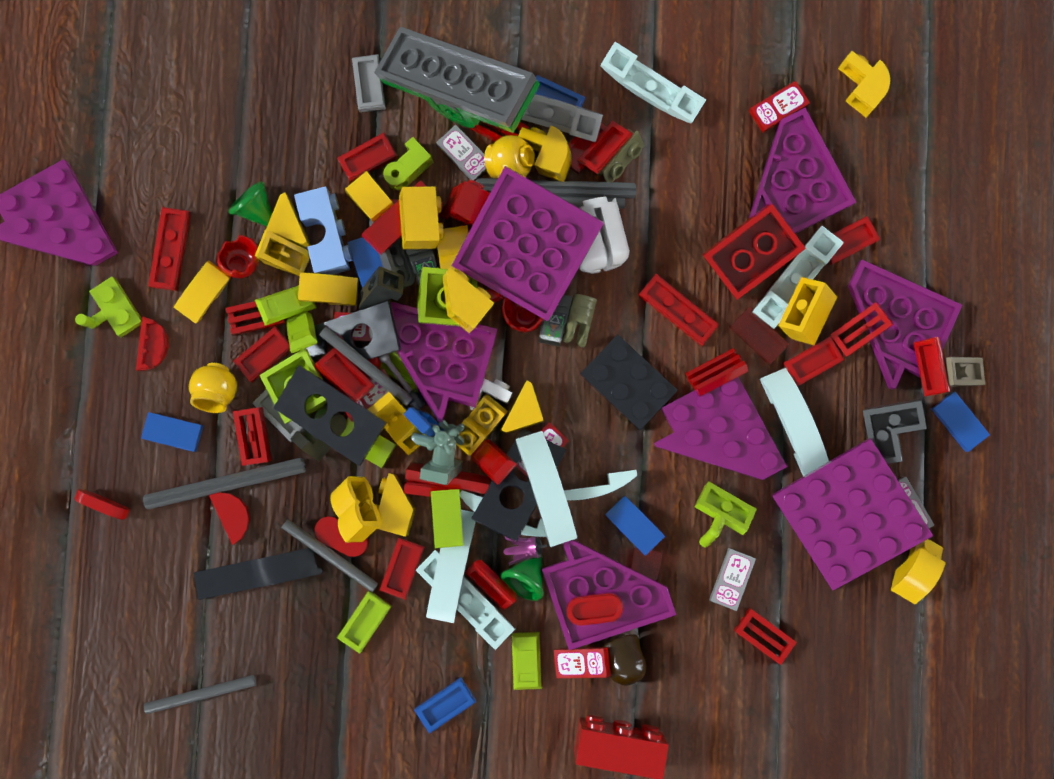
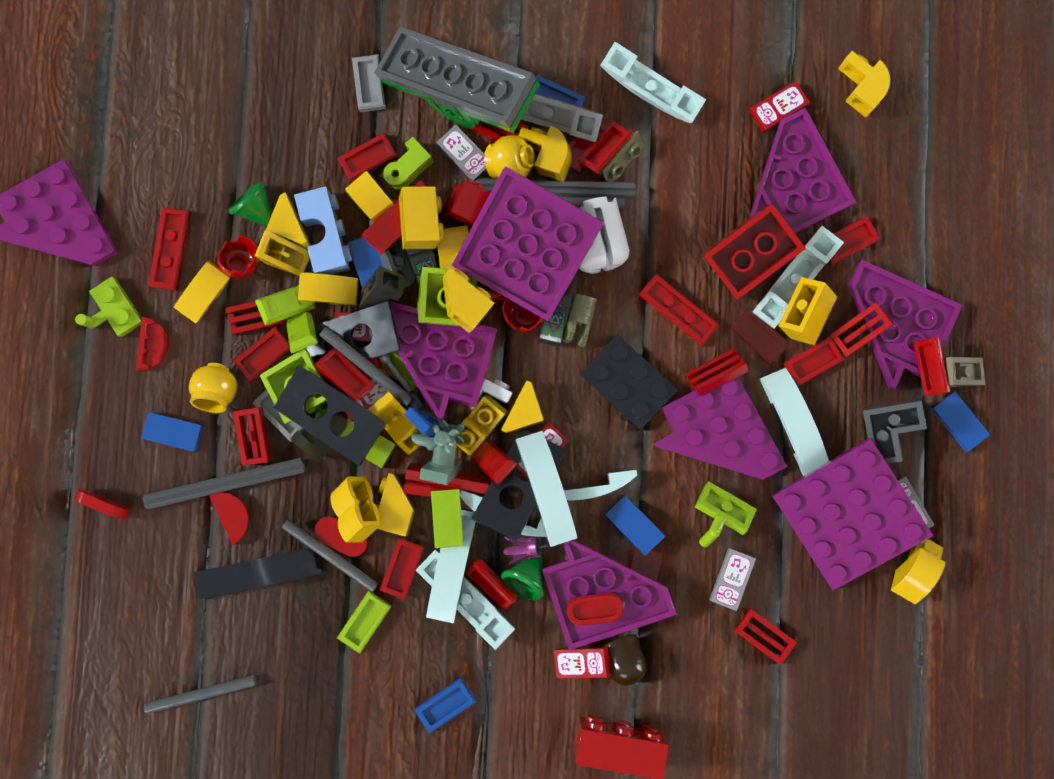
(526, 660): lime tile -> none

